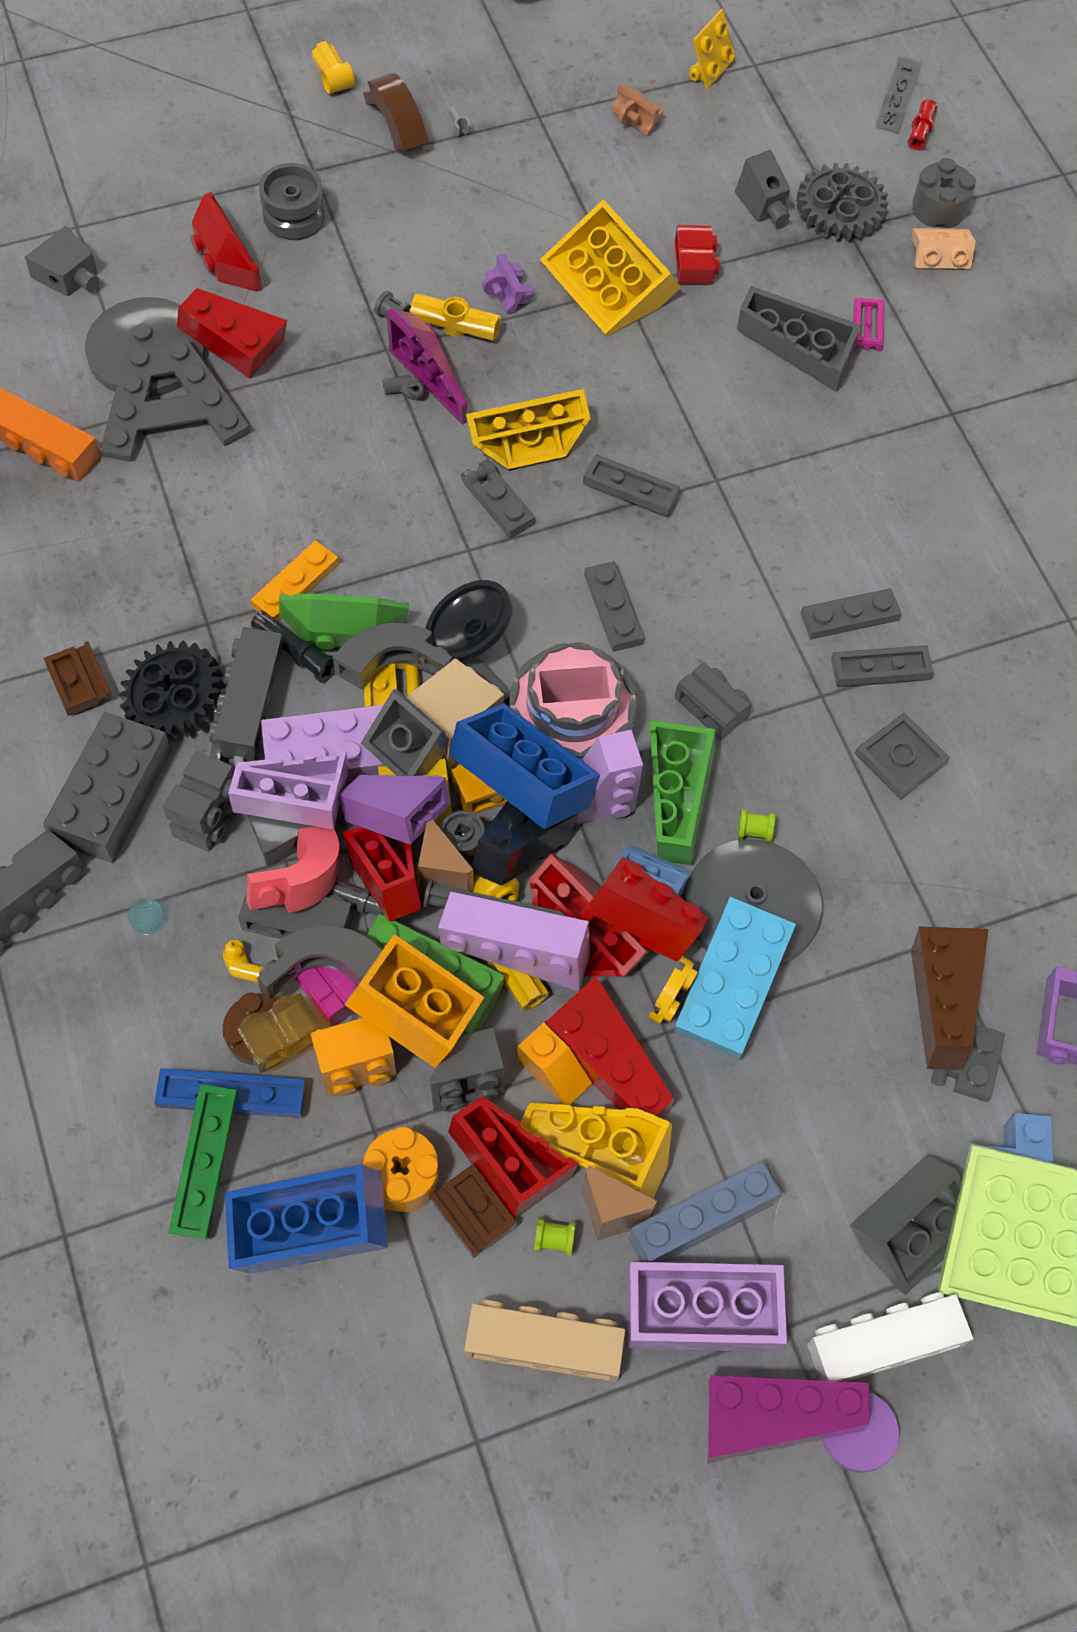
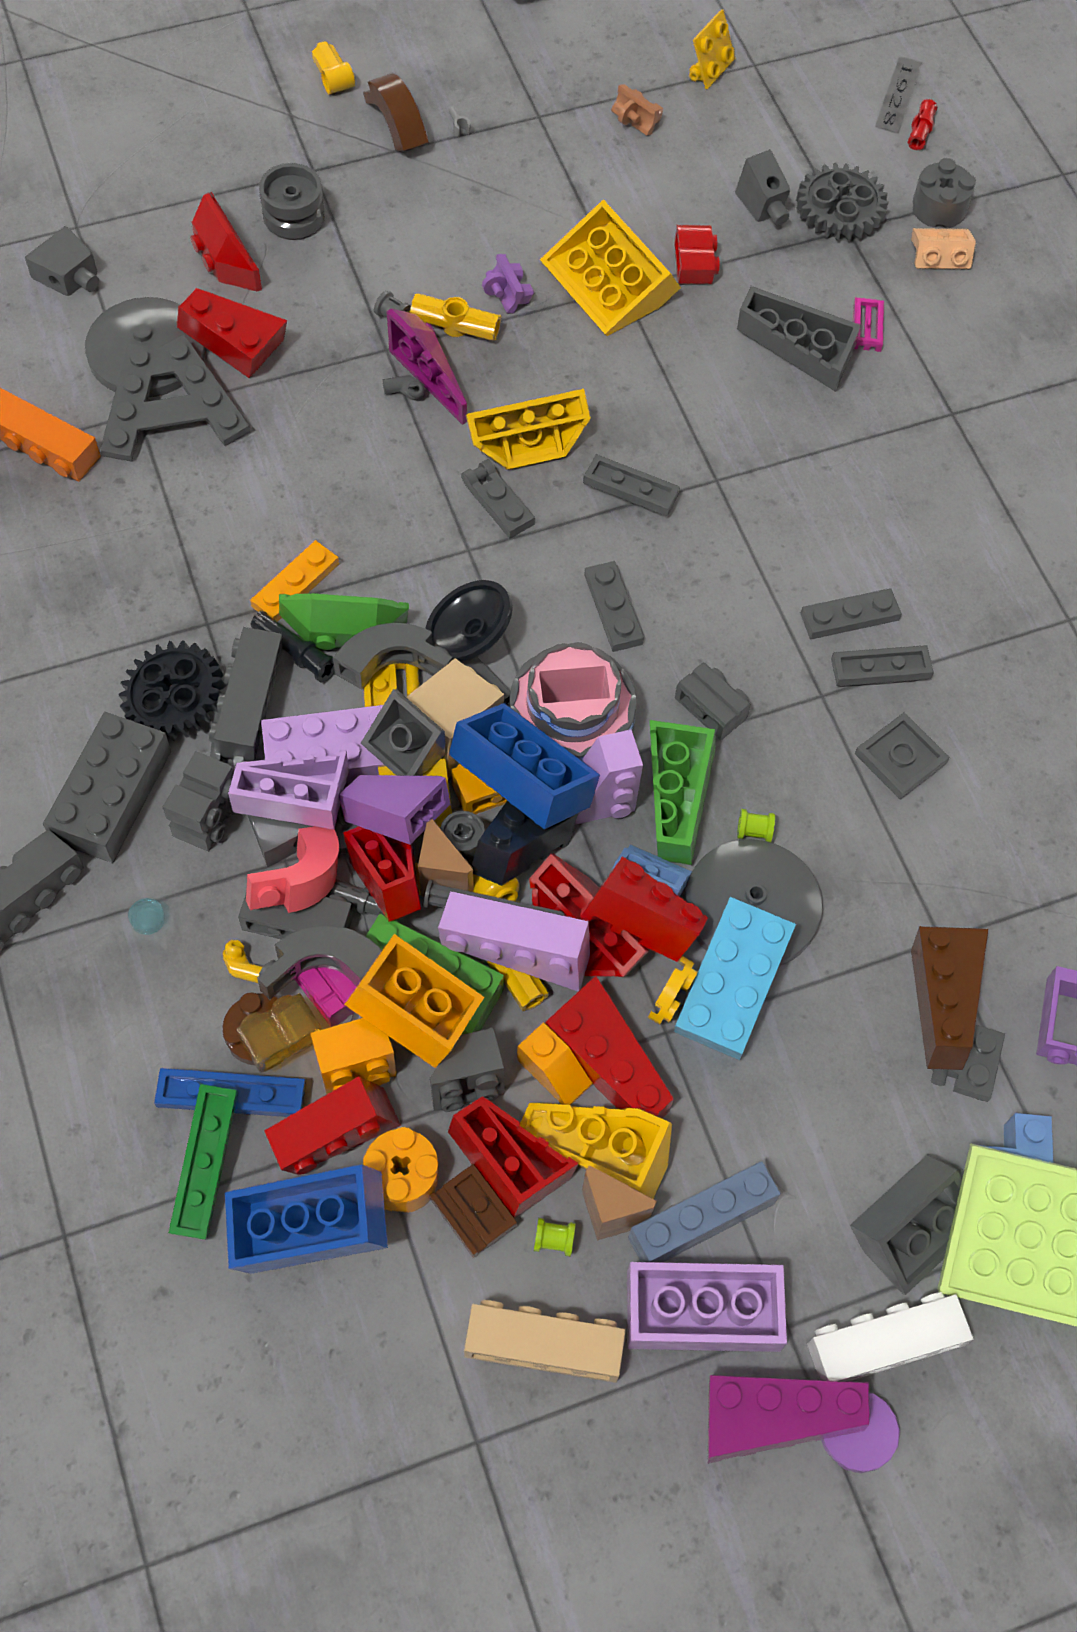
(77, 678): reddish brown plate -> none
(332, 1126): none -> red wedge

